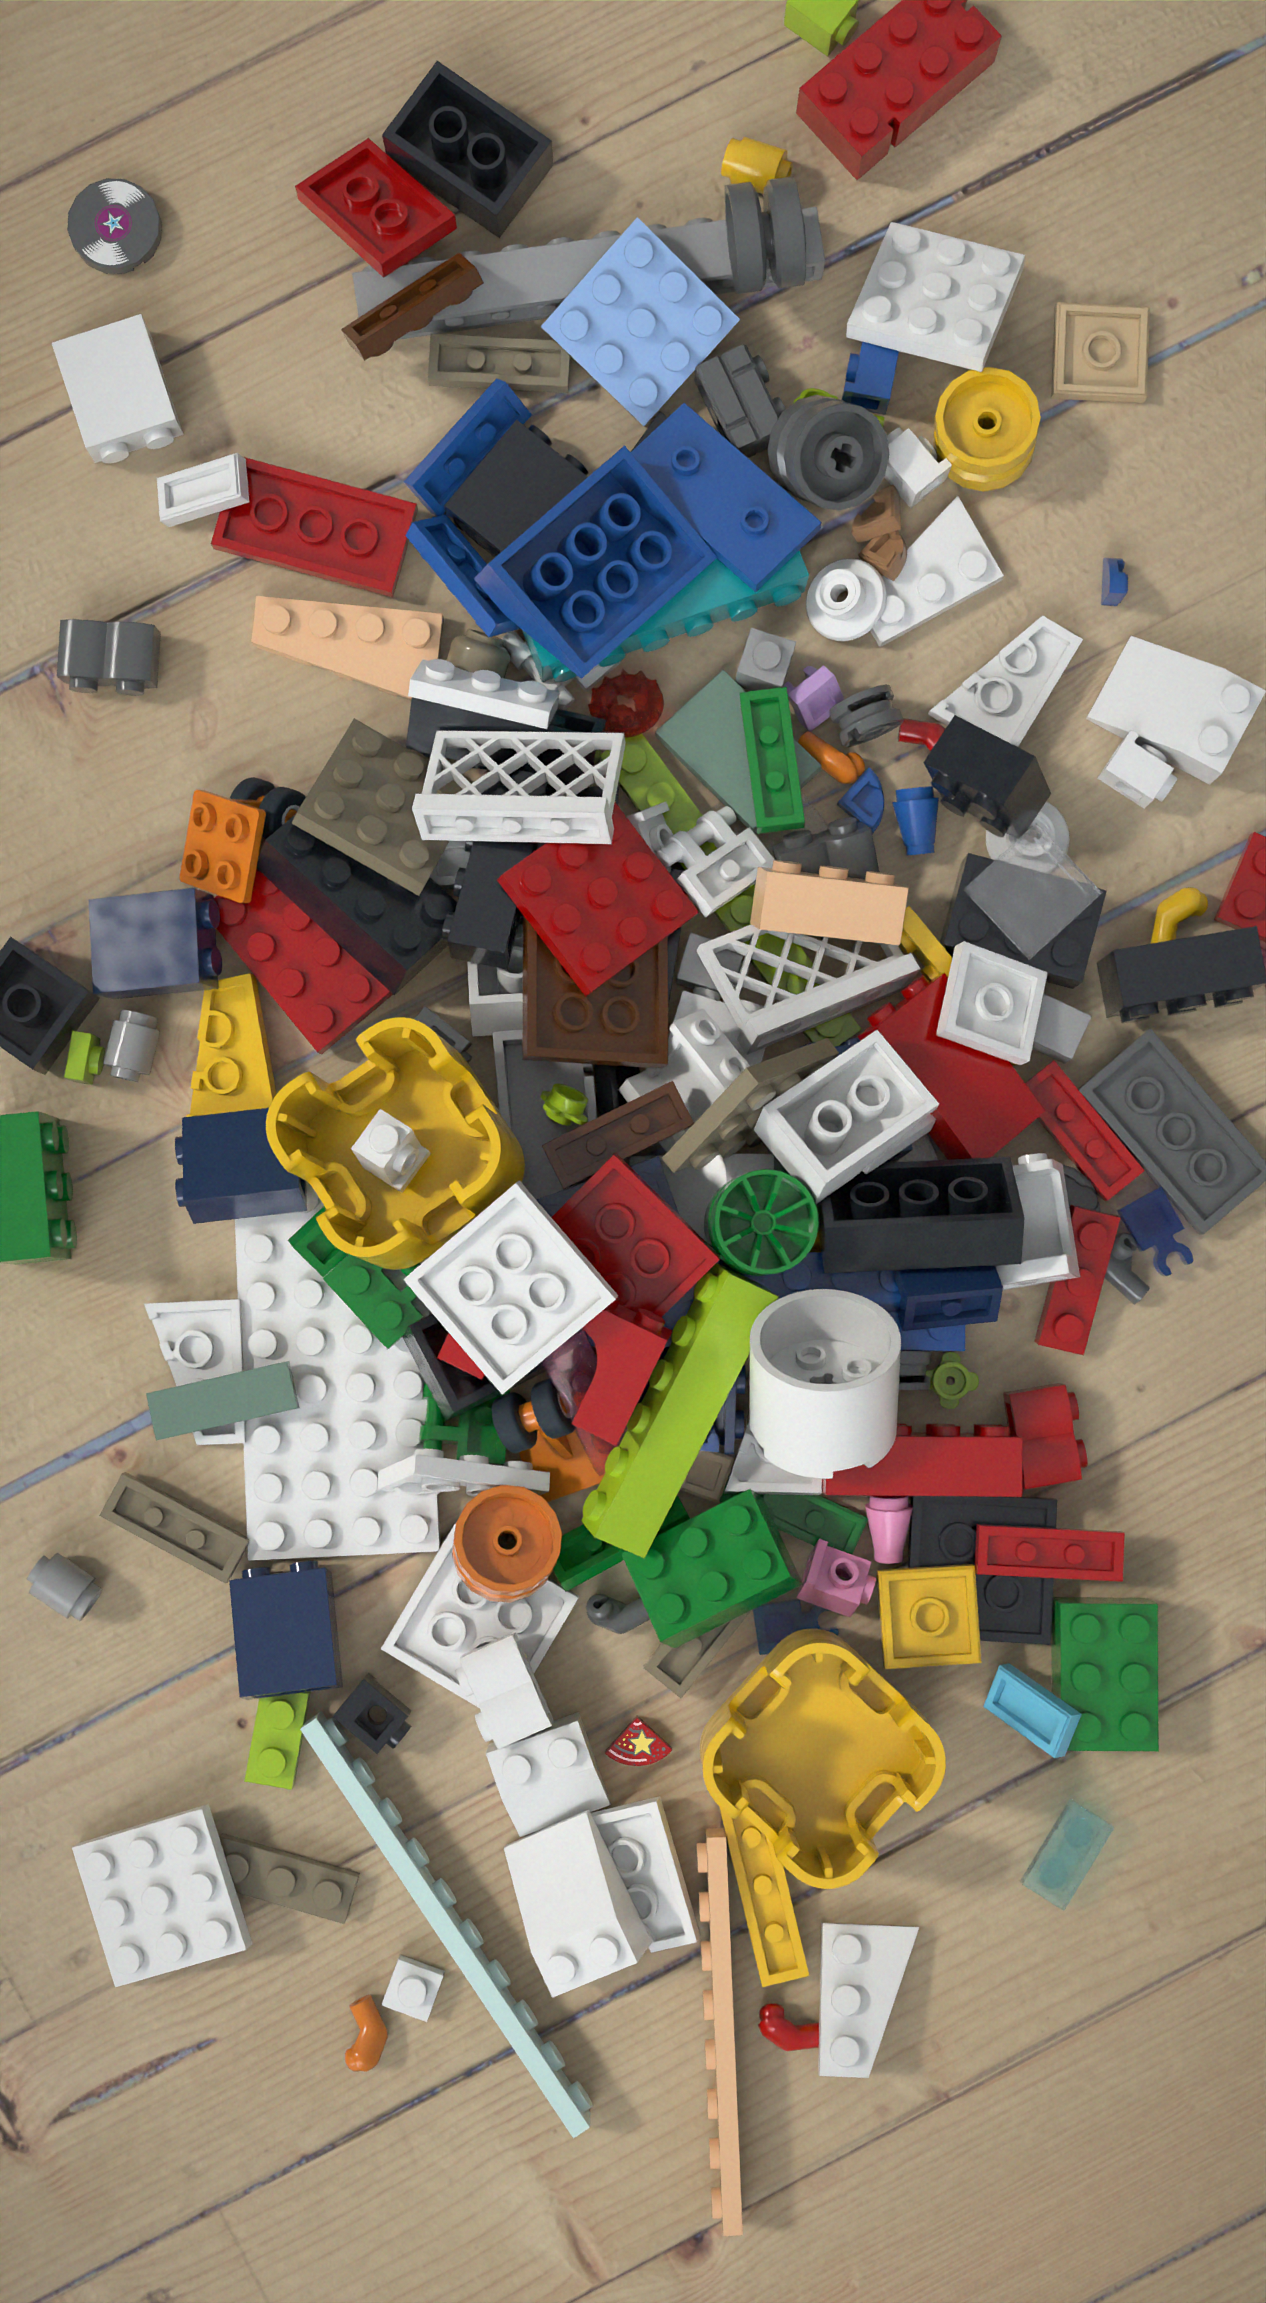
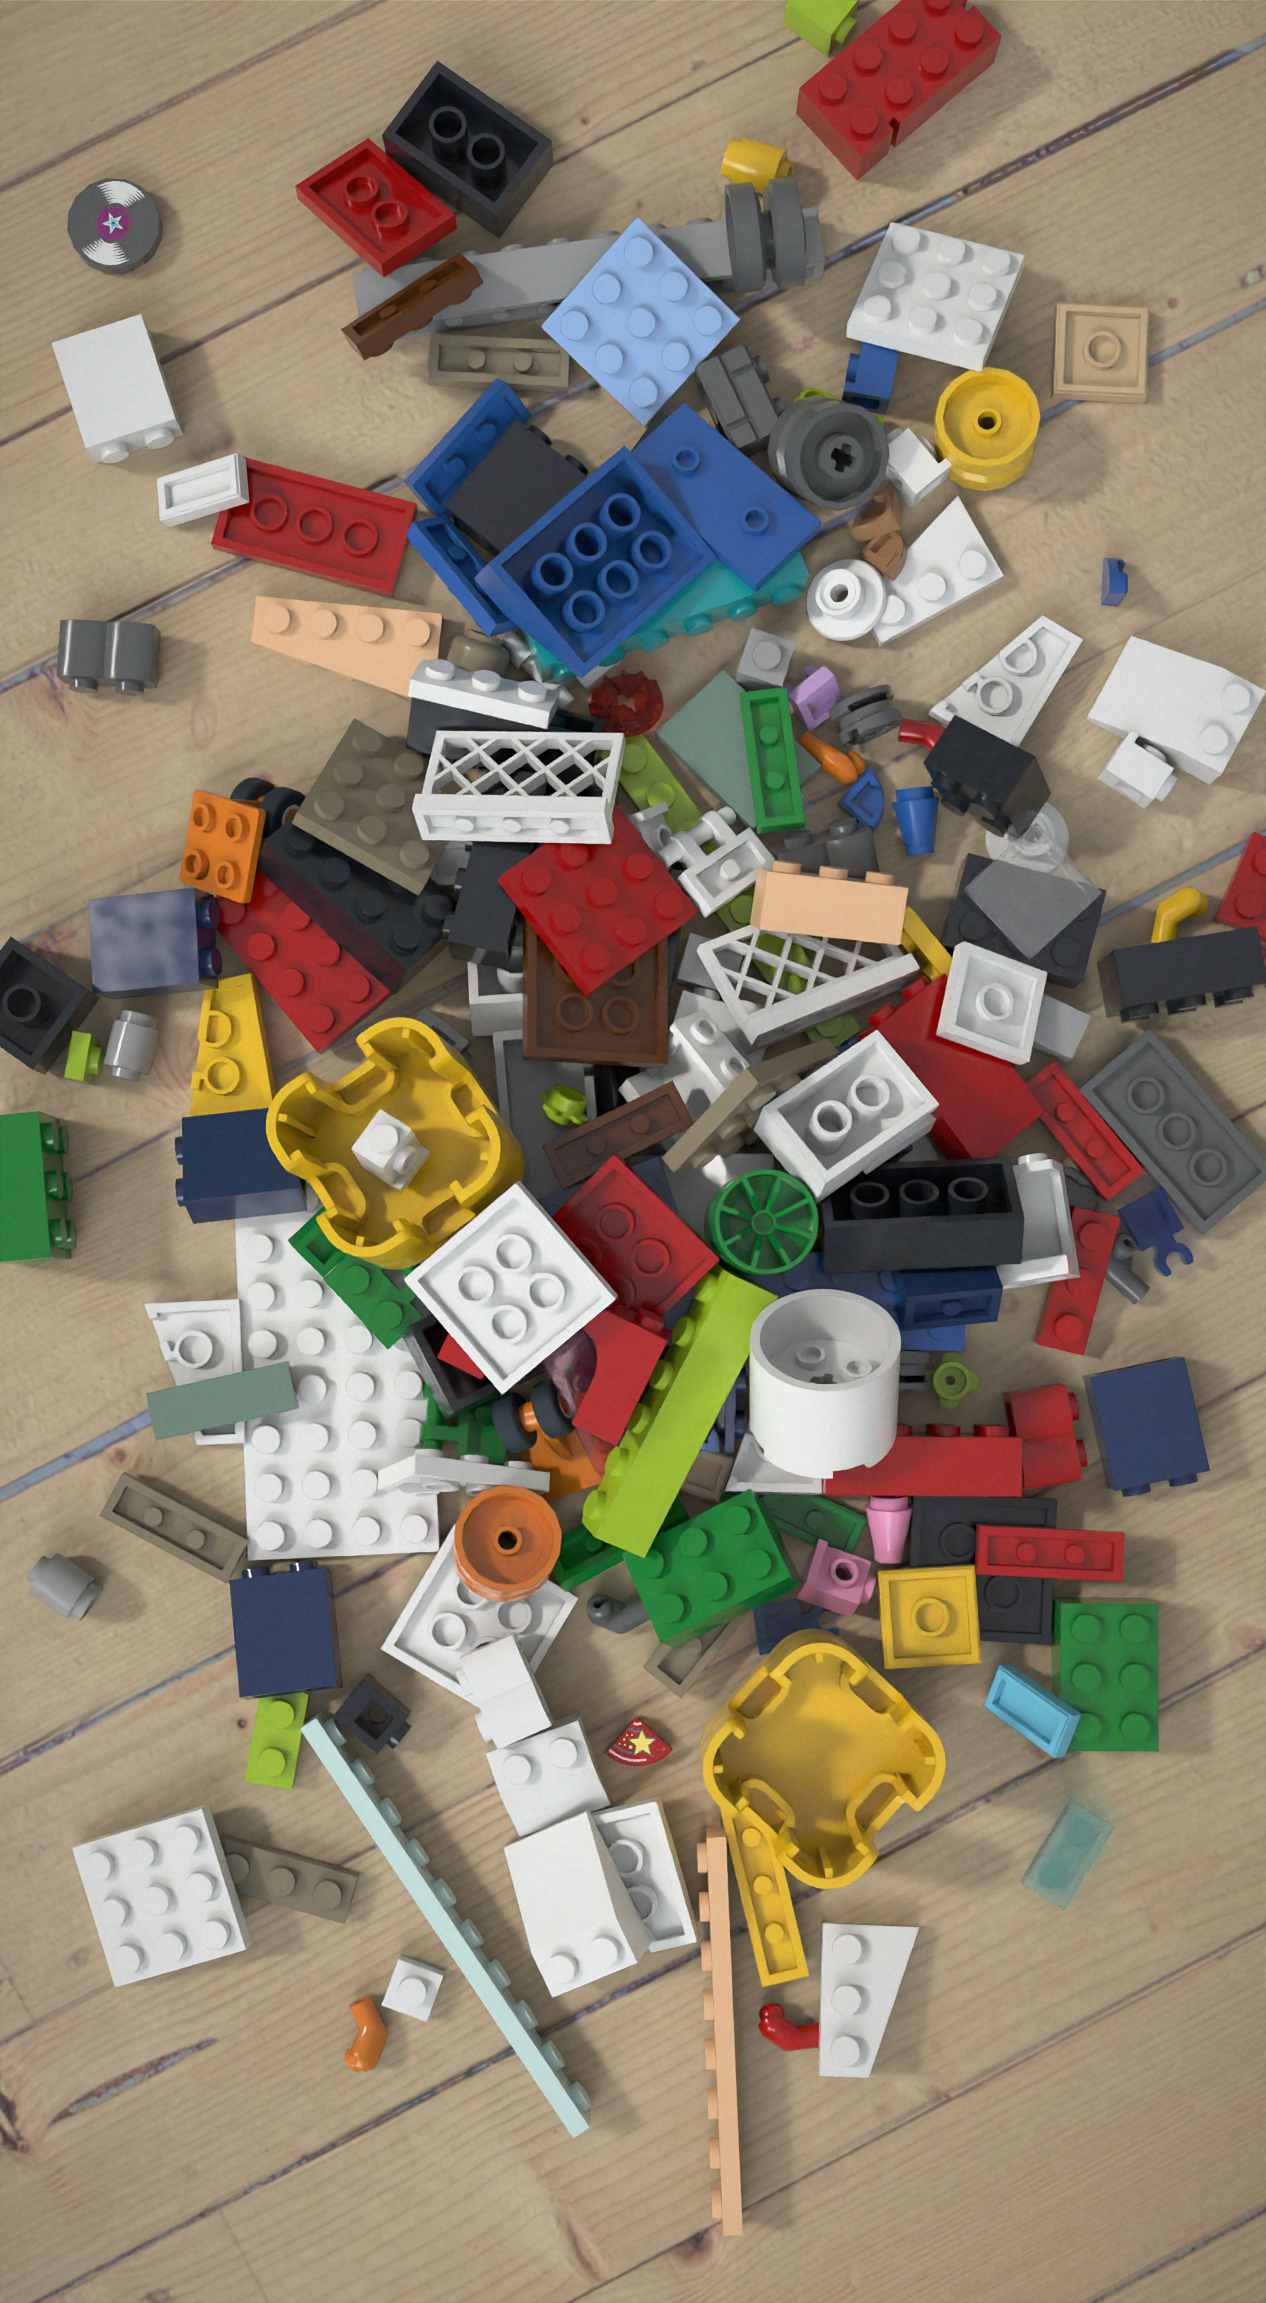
(1146, 1425): none -> dark blue brick

